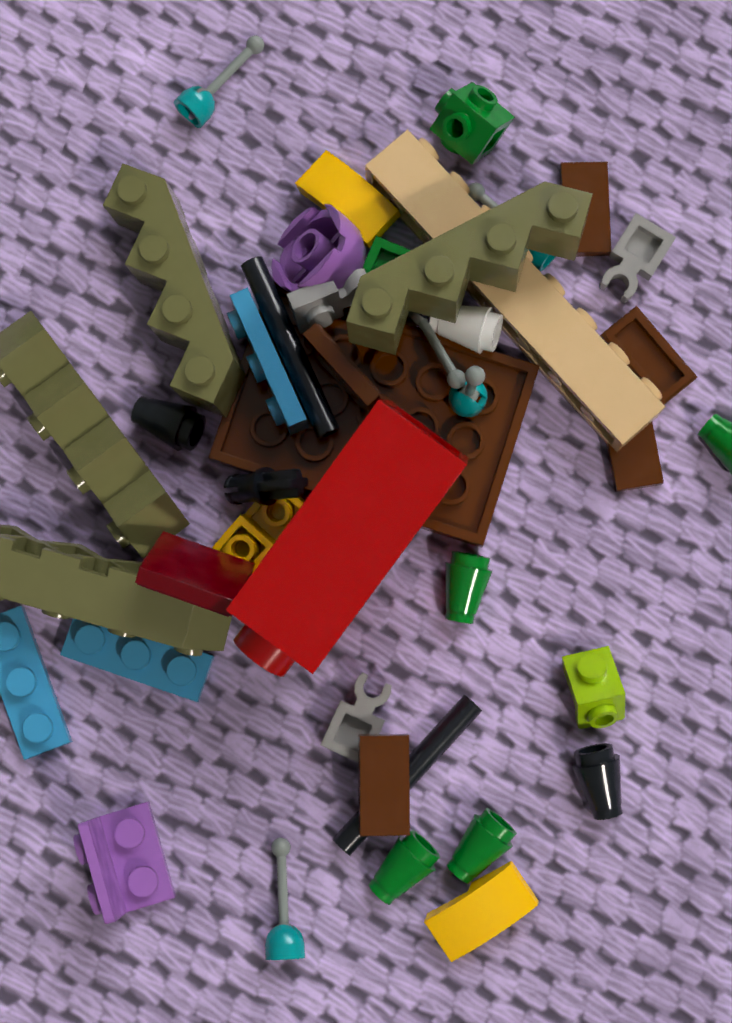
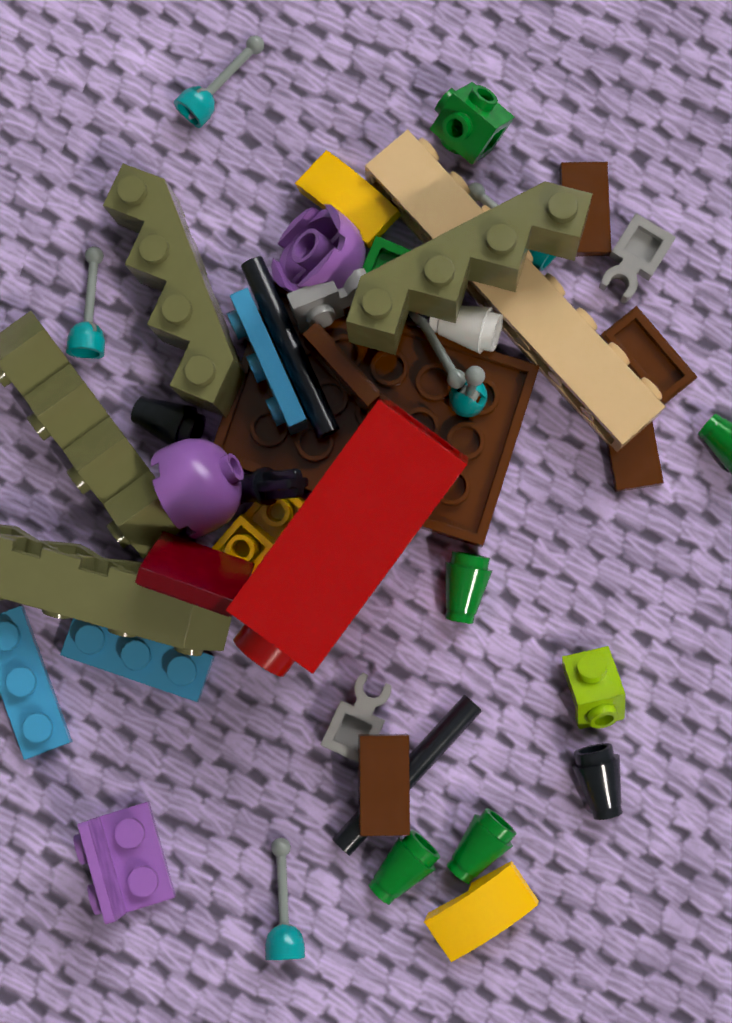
(86, 337): none -> hinge
(198, 484): none -> medium lavender cylinder

